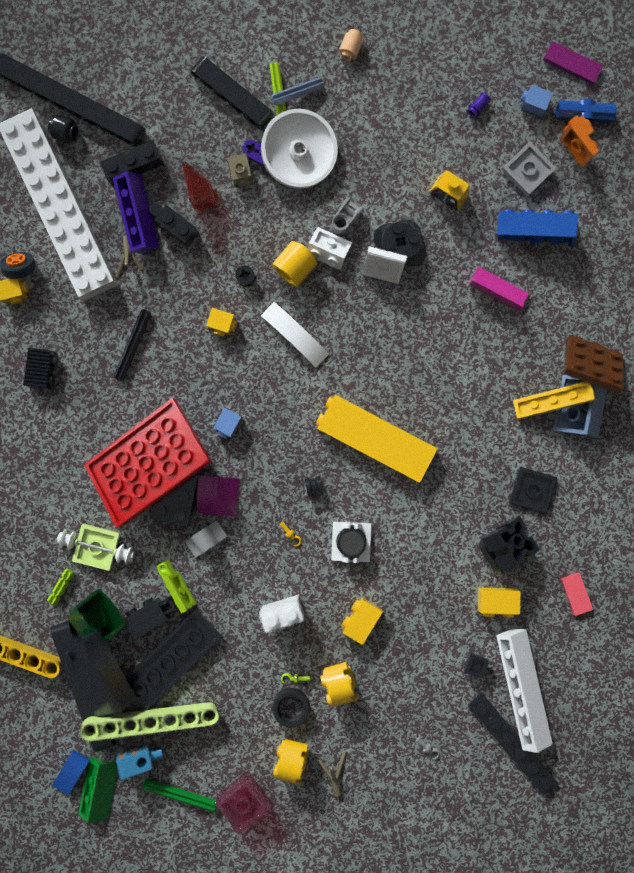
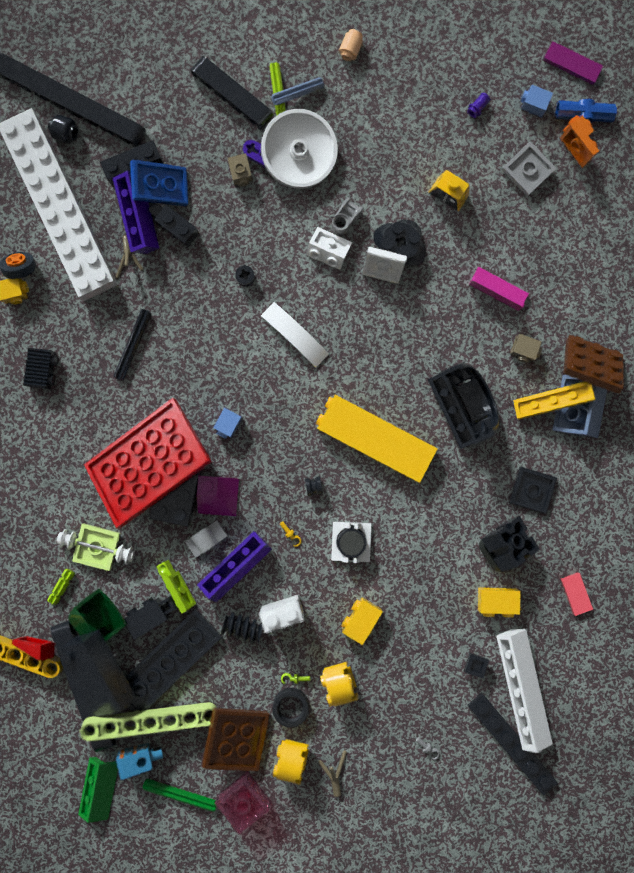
(35, 647): none -> red slope
(71, 772): blue slope -> none
(159, 183): none -> blue tile
(199, 189): clear red slope -> none
(221, 322): yellow brick -> none
(234, 567): none -> dark purple brick
(235, 739): none -> reddish brown plate
(242, 628): none -> black piece
(295, 263): yellow piece -> none
(476, 398): none -> black piece
(526, 348): none -> dark tan brick
(538, 226): blue wedge -> none

